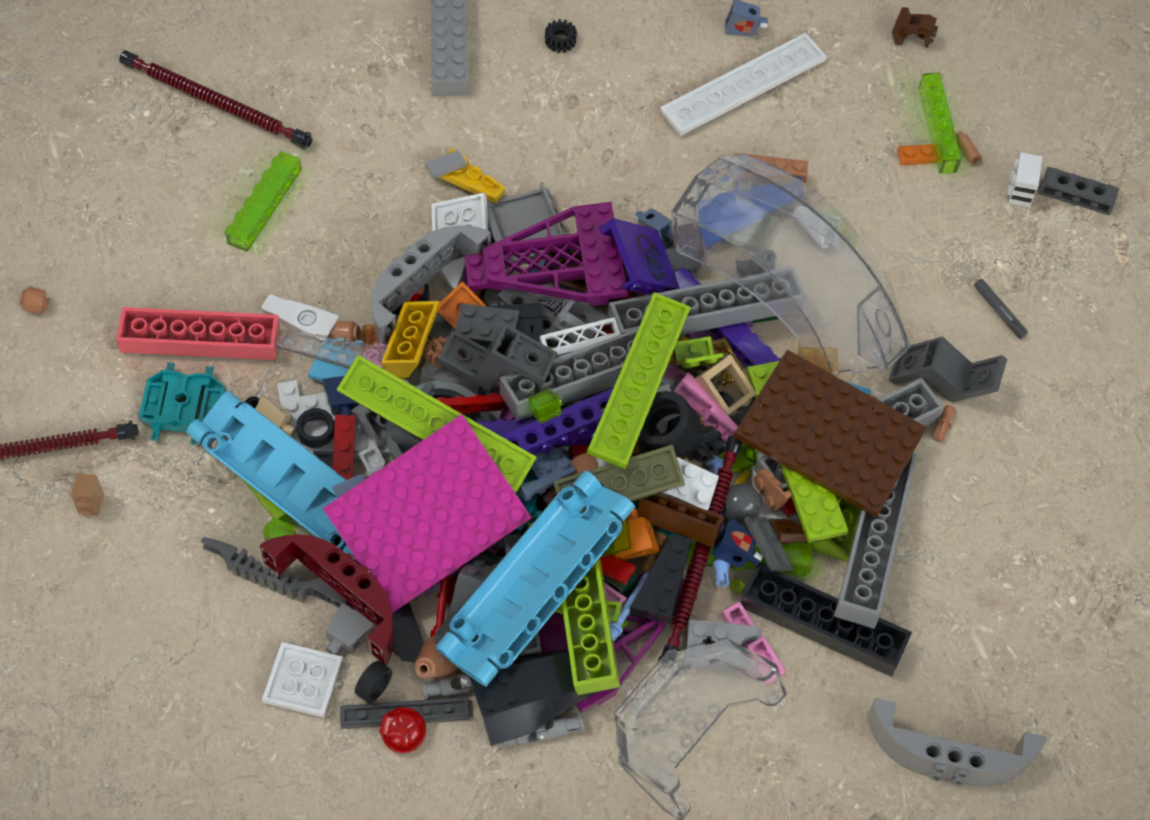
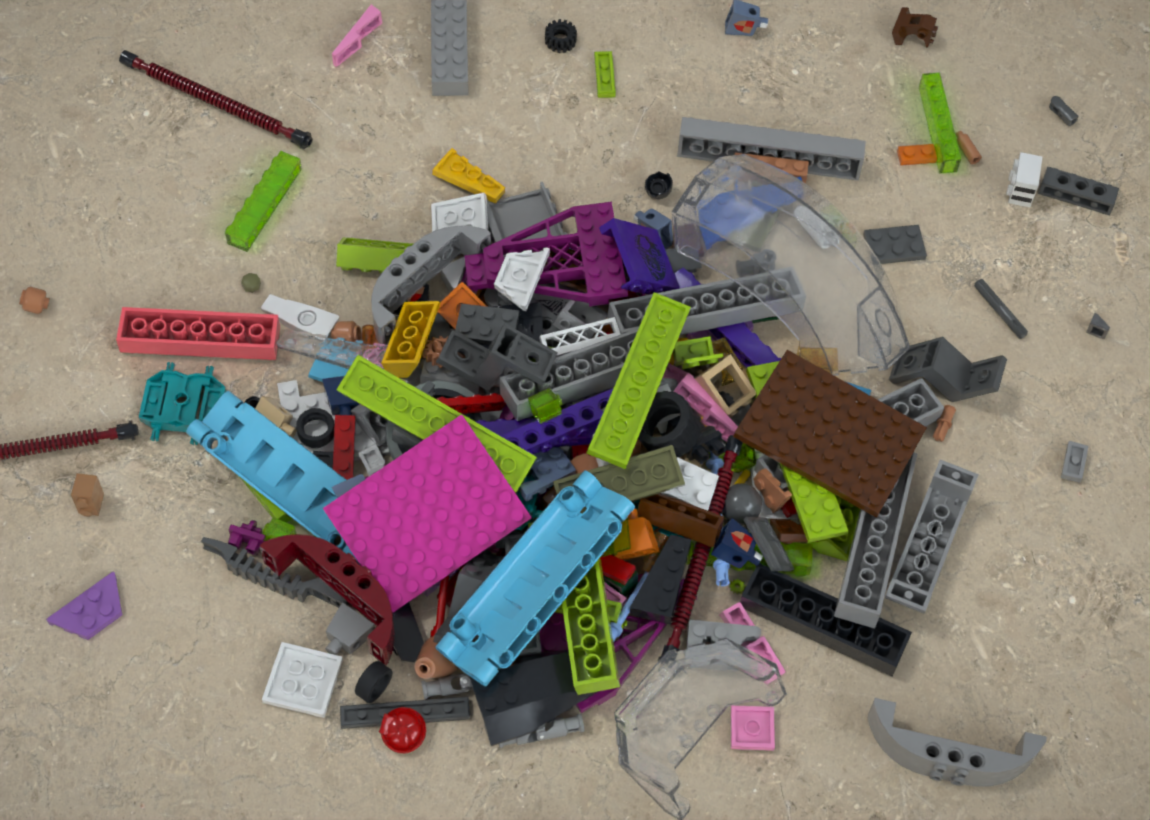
(90, 610): none -> medium lavender wing
(248, 534): none -> magenta hips
(251, 282): none -> olive tile
(352, 41): none -> bright pink slope
(367, 253): none -> lime slope
(445, 164): light grey tile -> none
(521, 275): none -> white wing
(604, 74): none -> lime tile
(658, 185): none -> black hair
(742, 84): white plate -> none
(752, 728): none -> bright pink plate
(826, 154): none -> light grey brick
(896, 243): none -> dark grey plate
(931, 536): none -> light grey slope
(1063, 111): none -> dark grey bar
(1074, 461): none -> light grey plate
(1098, 327): none -> flat silver slope

